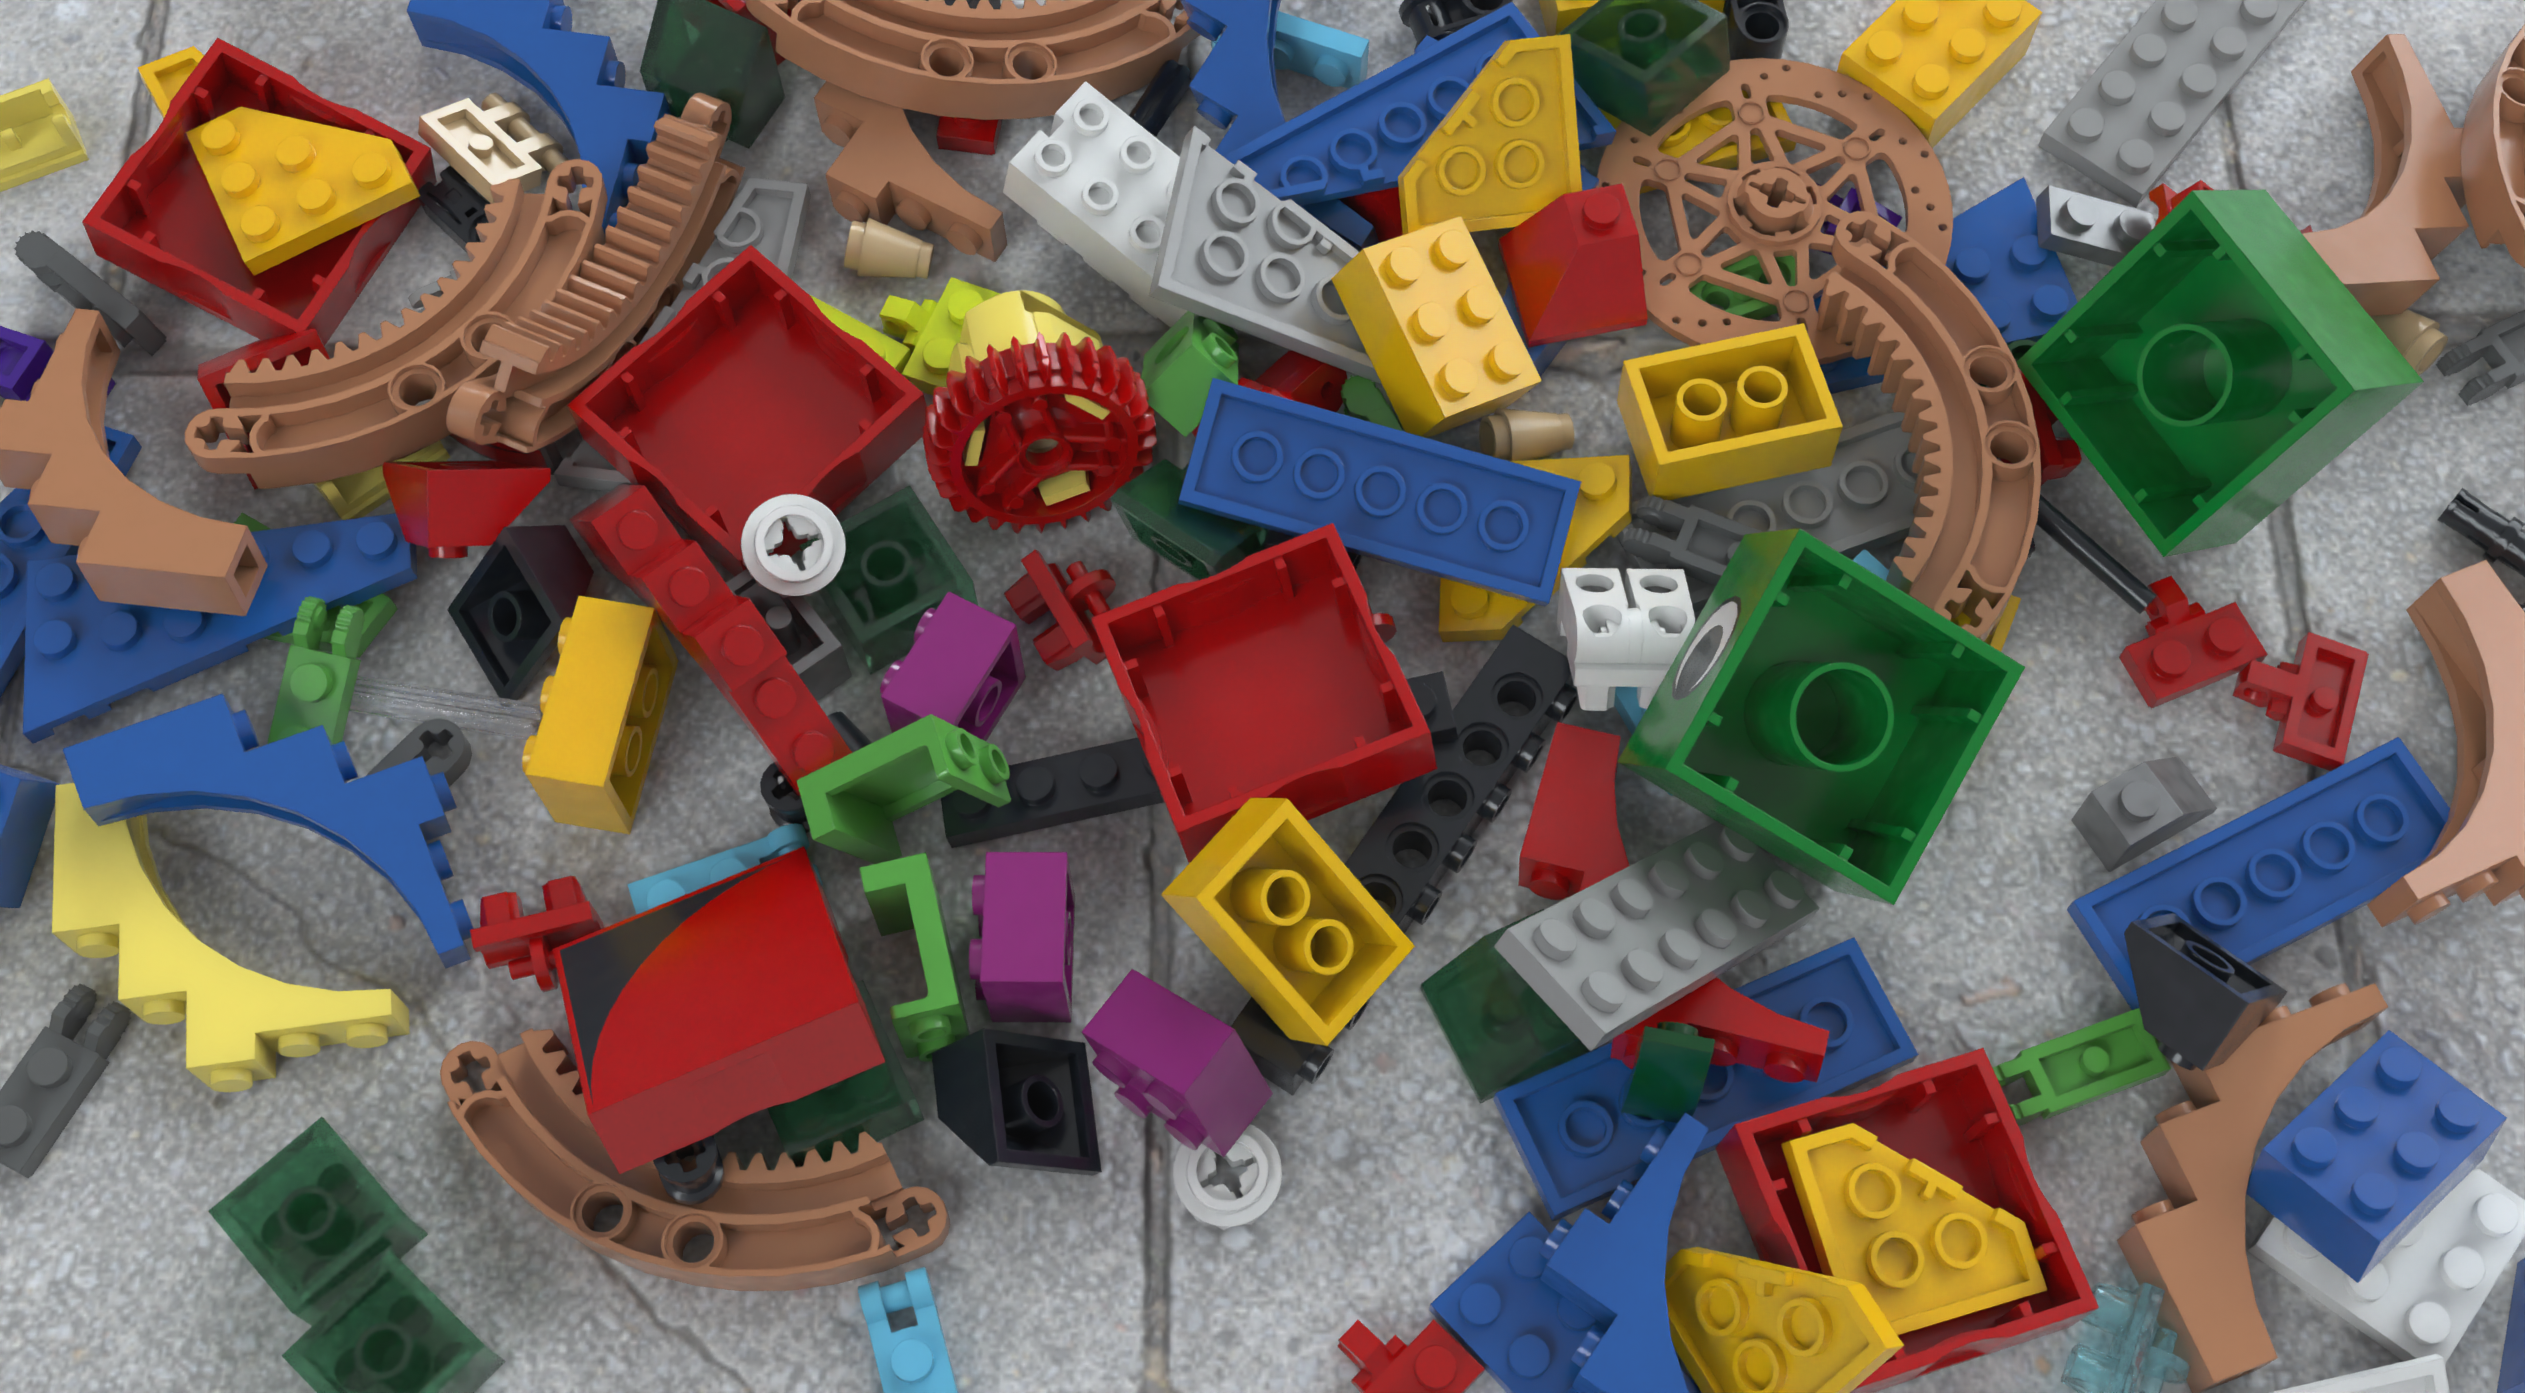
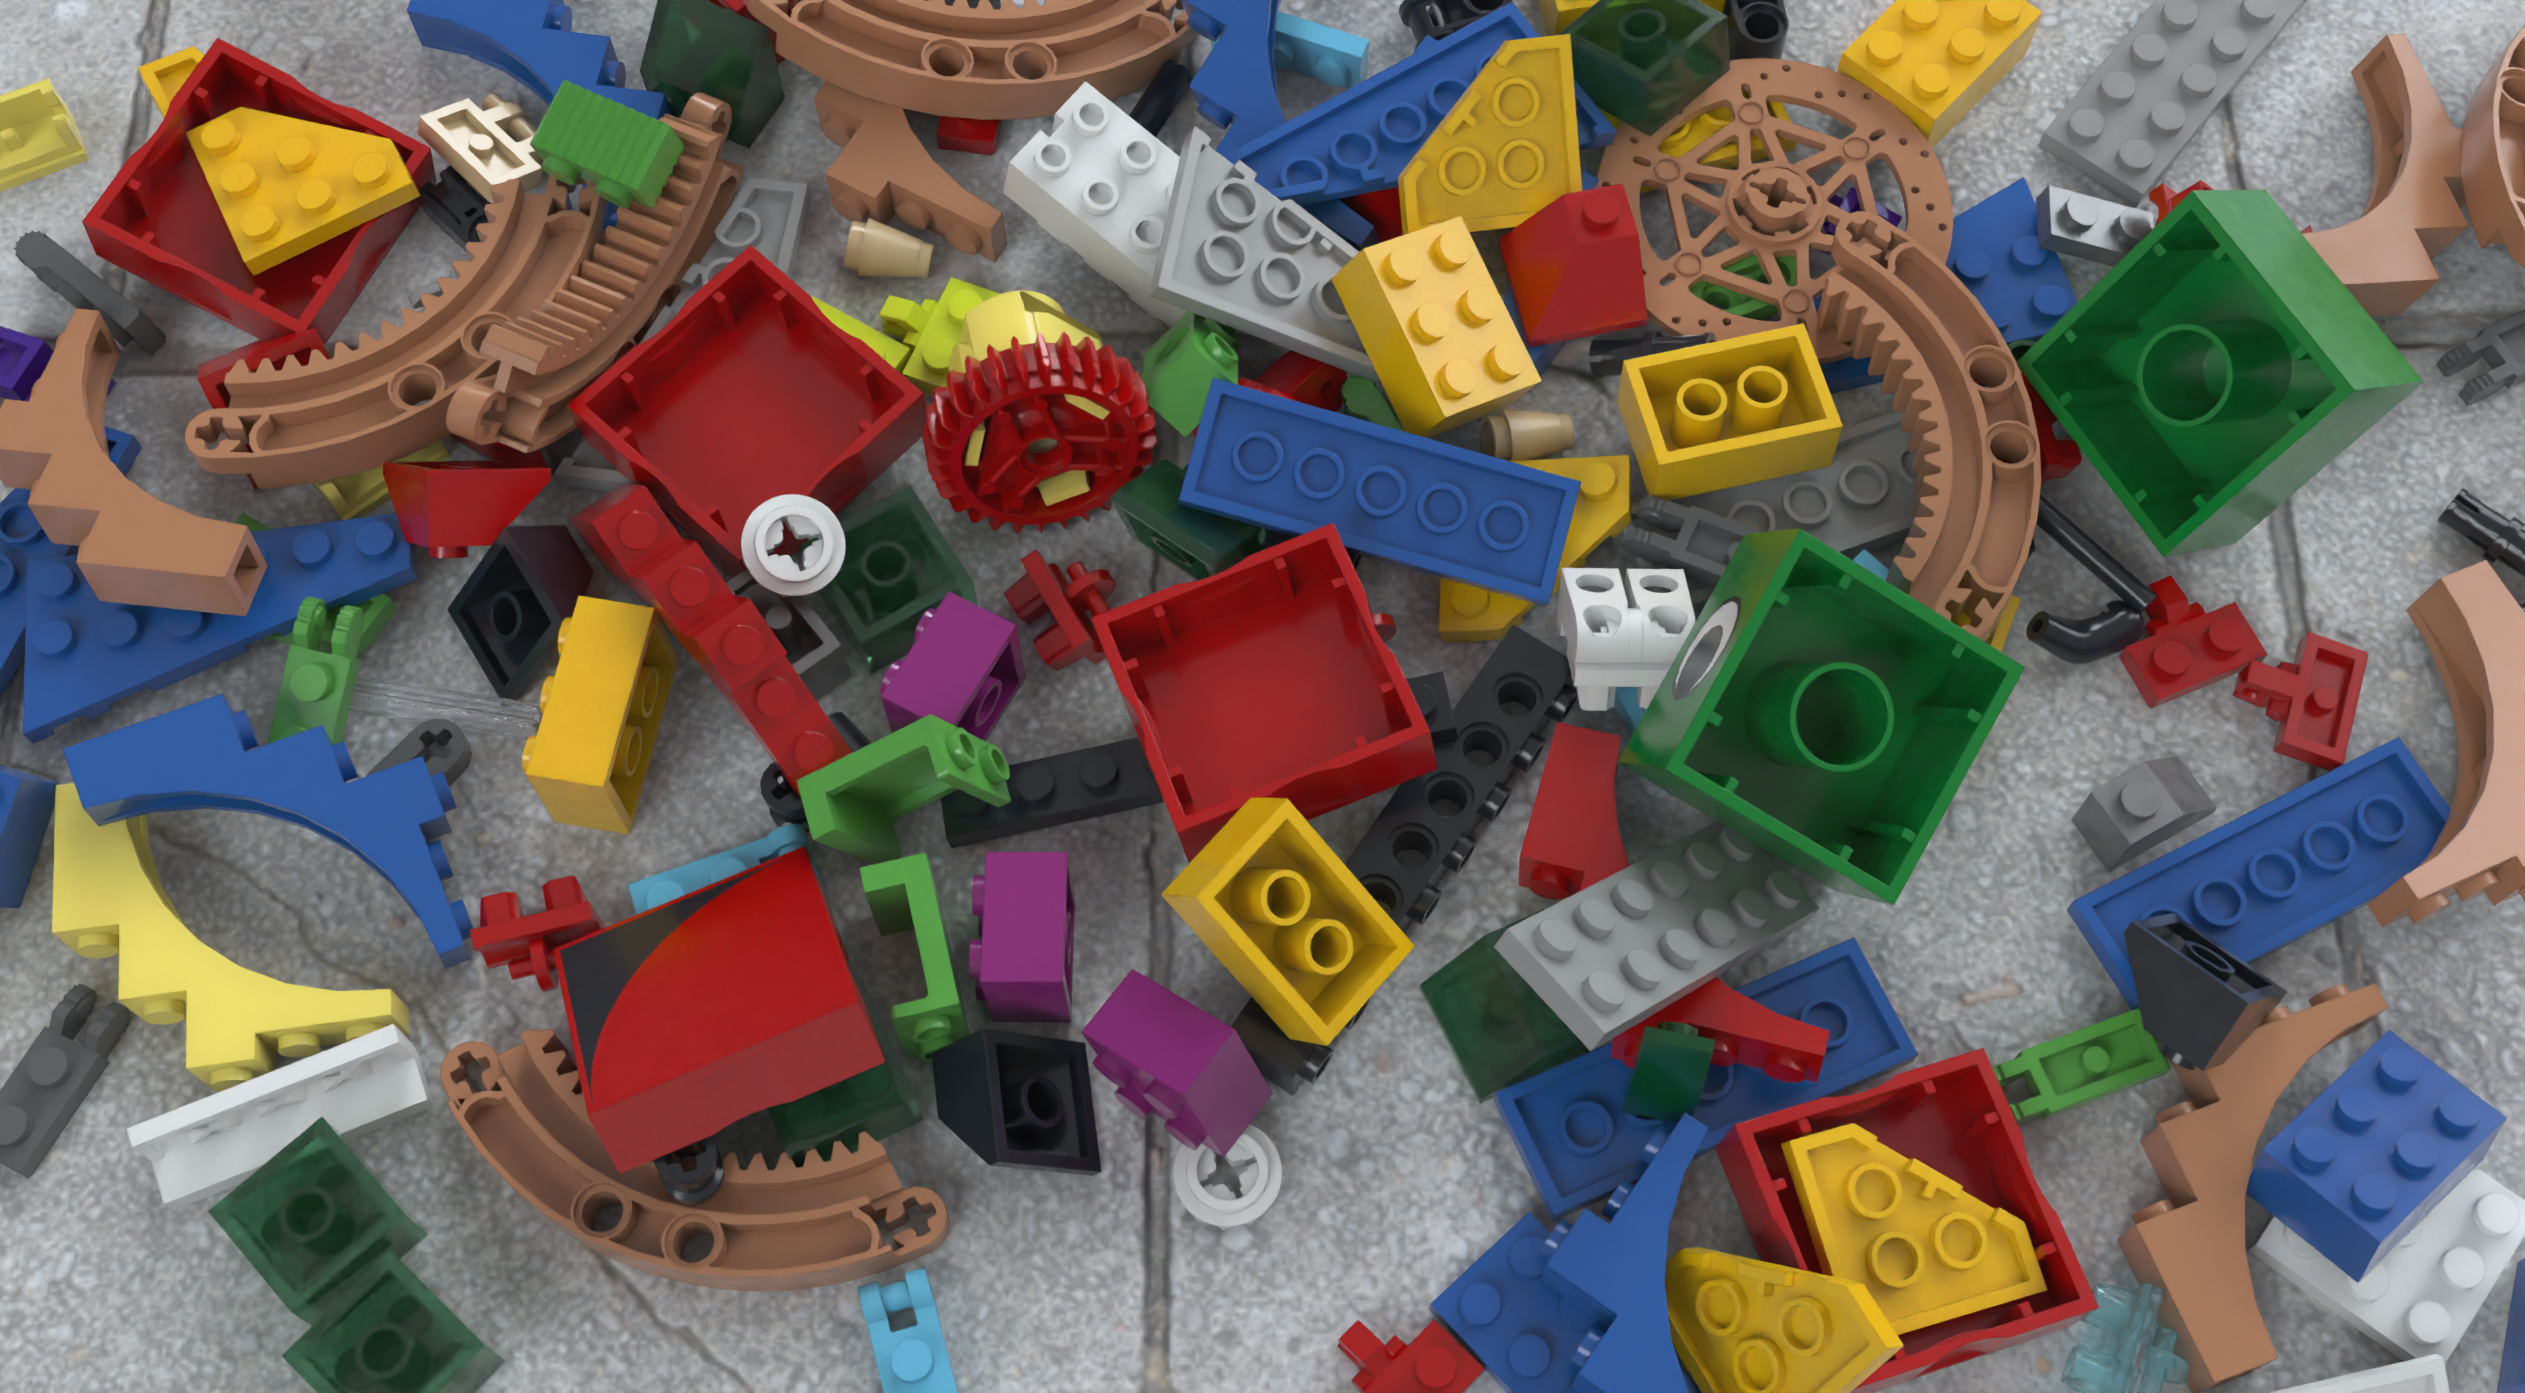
(241, 1128): none -> white fence
(607, 146): none -> bright green brick
(1650, 343): none -> black pin
(2087, 638): none -> black arm
(2414, 337): tan cone -> none

